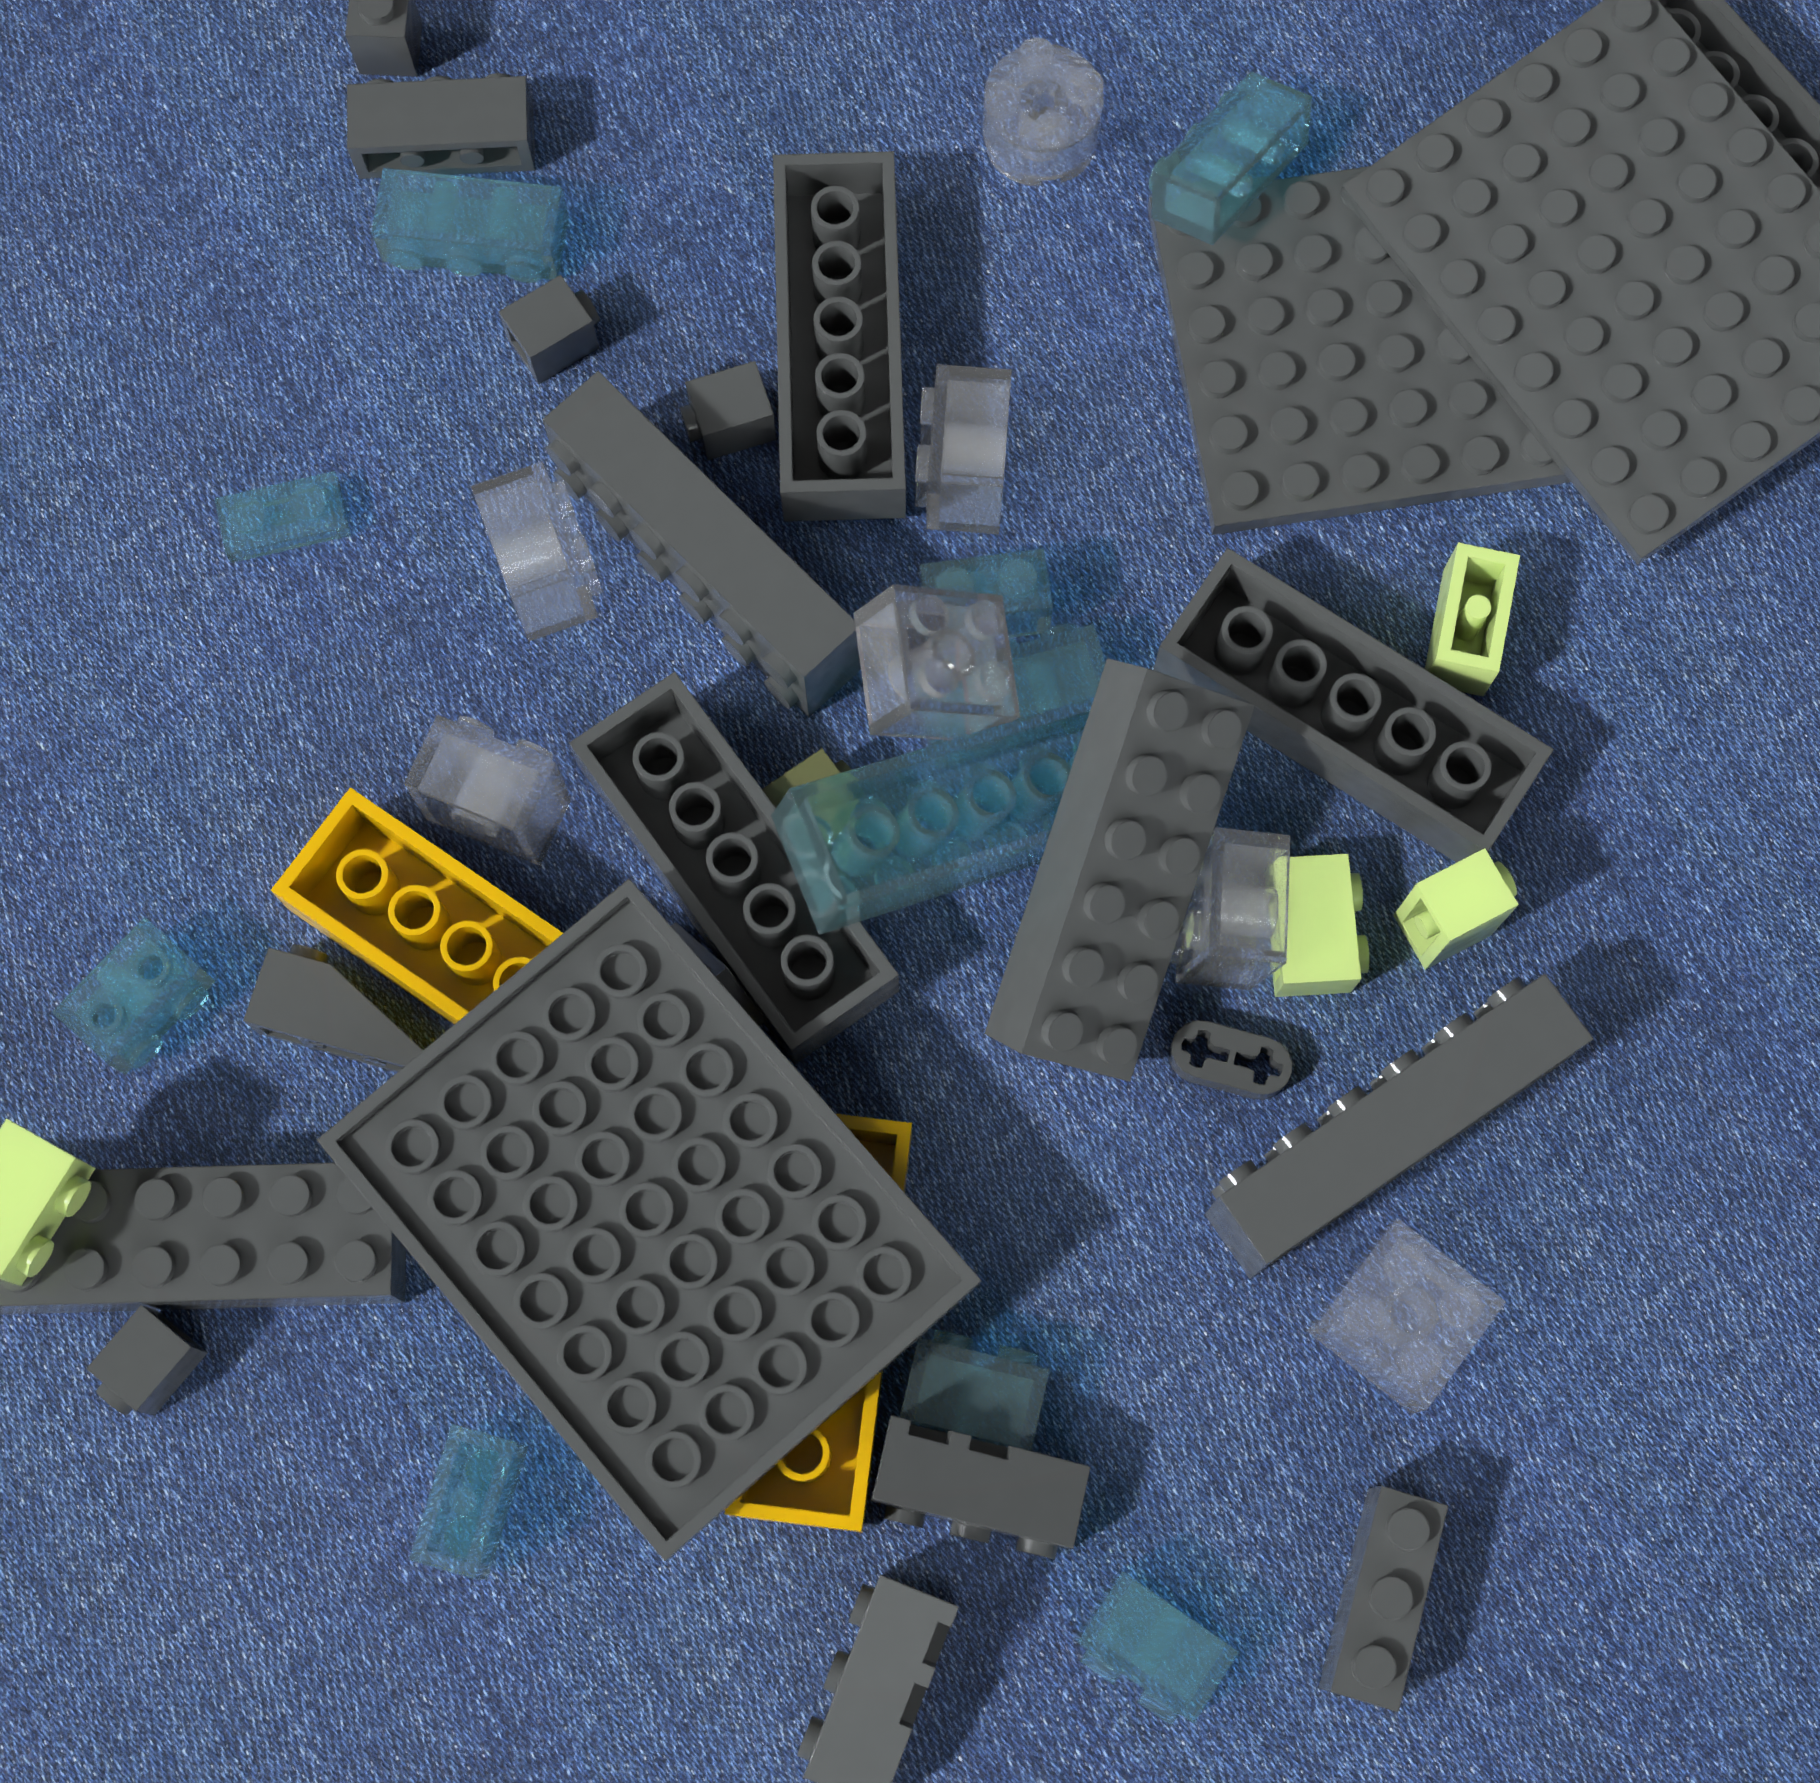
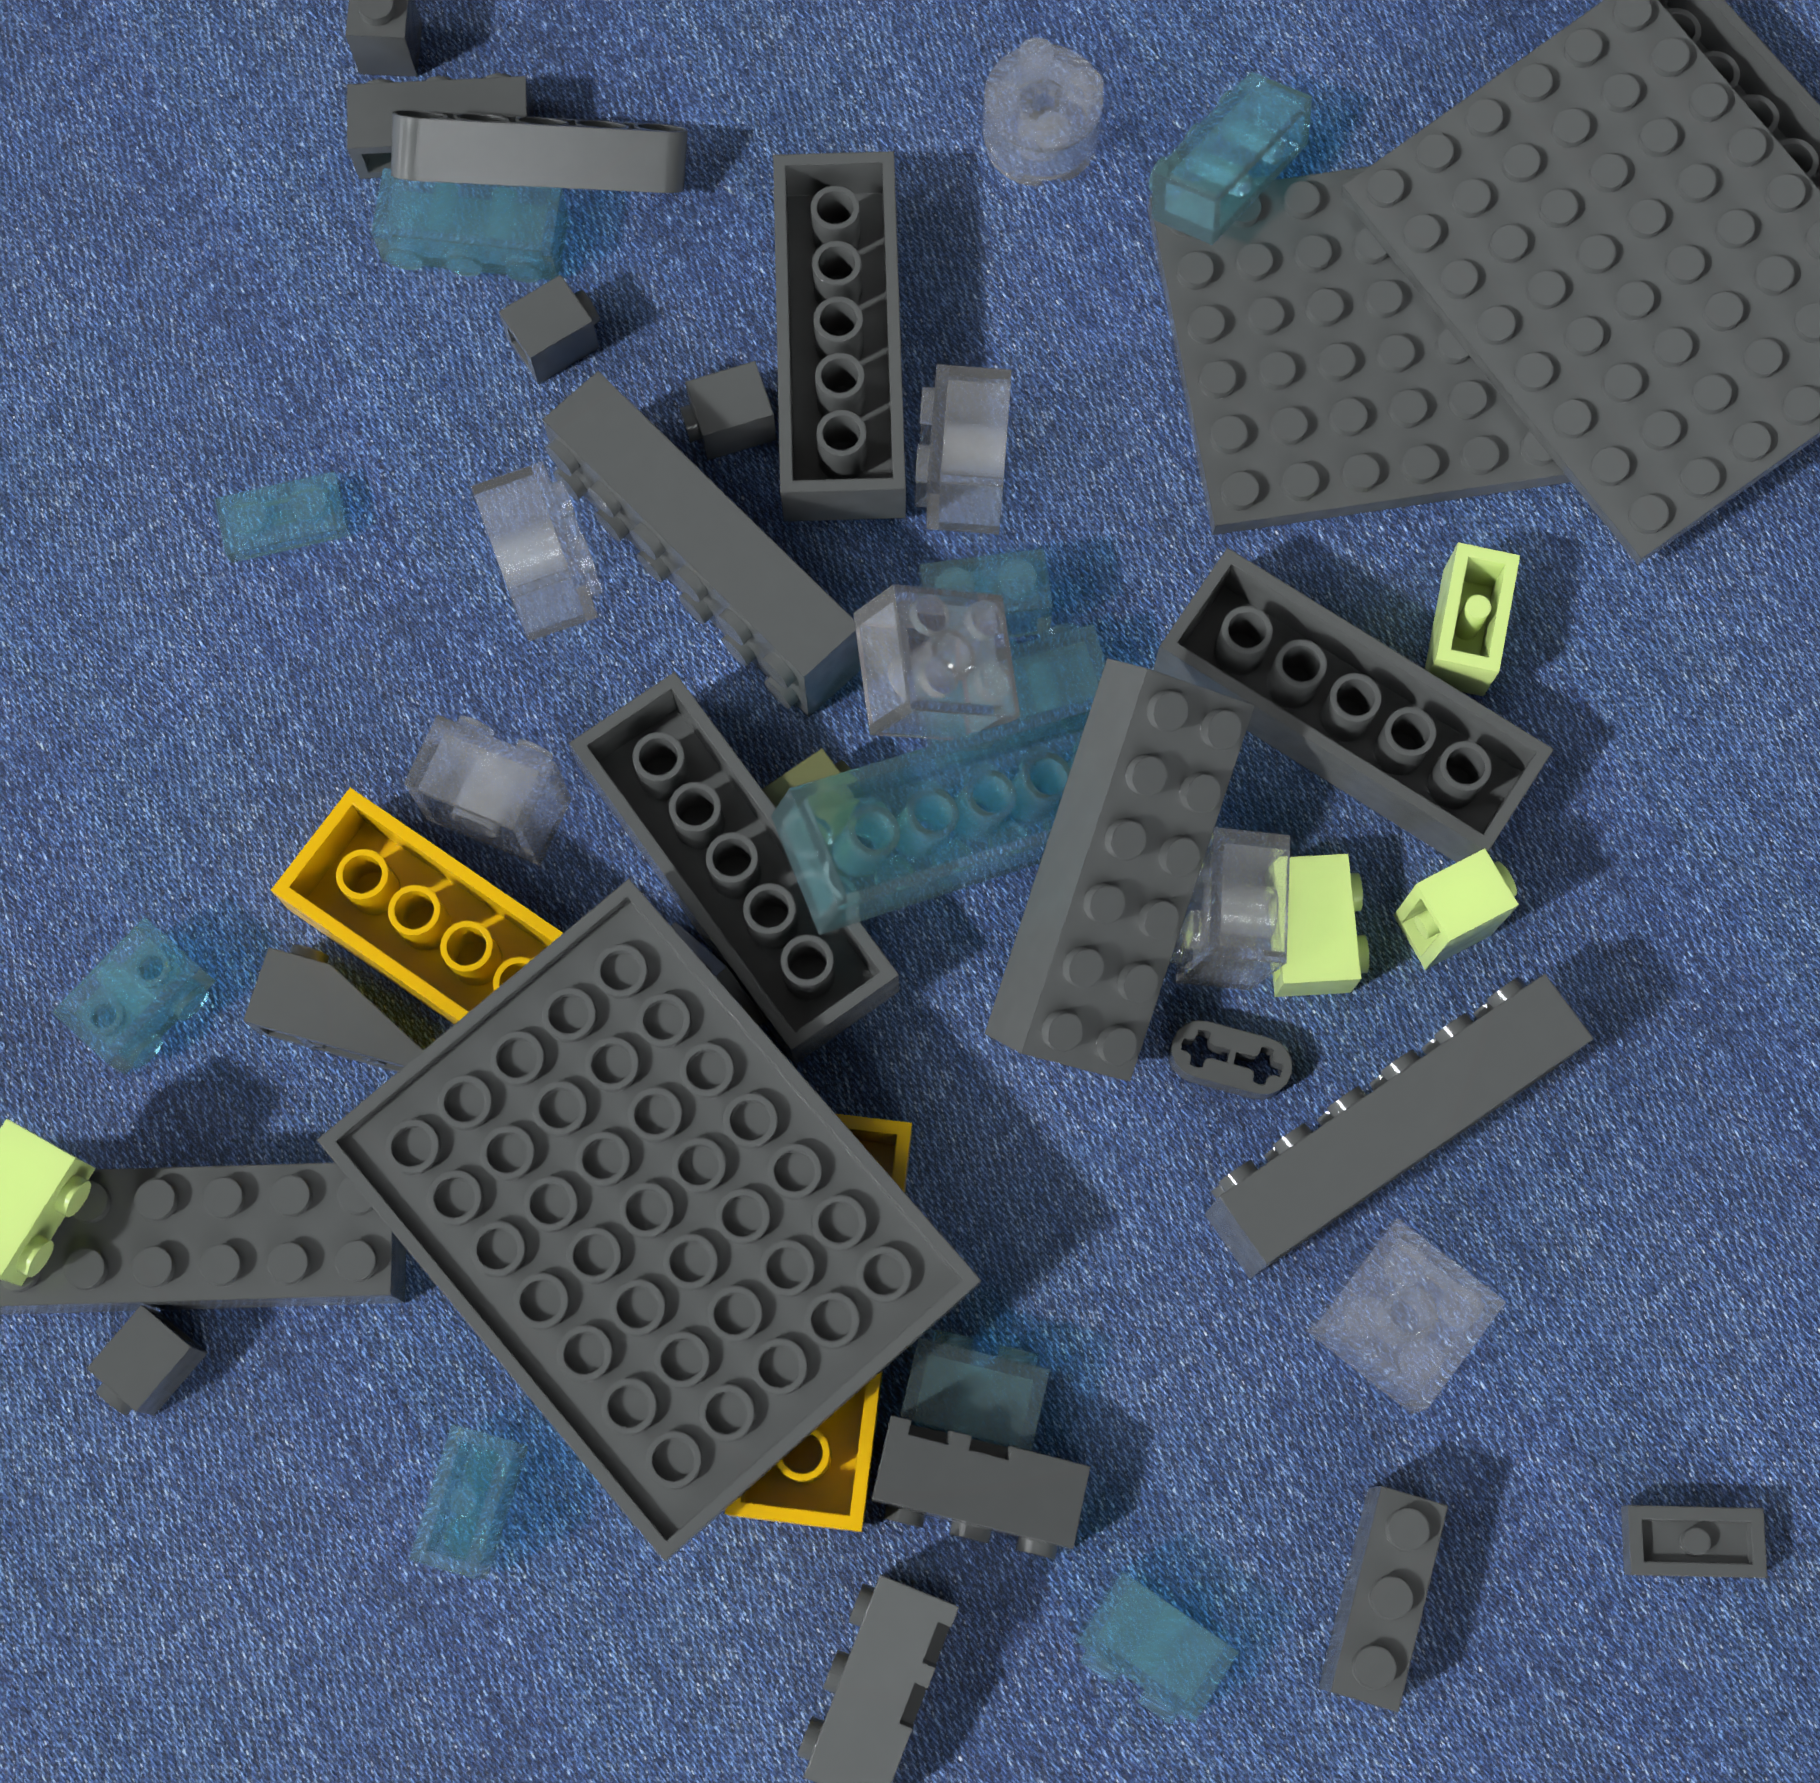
(537, 151): none -> beam
(1693, 1541): none -> dark grey plate

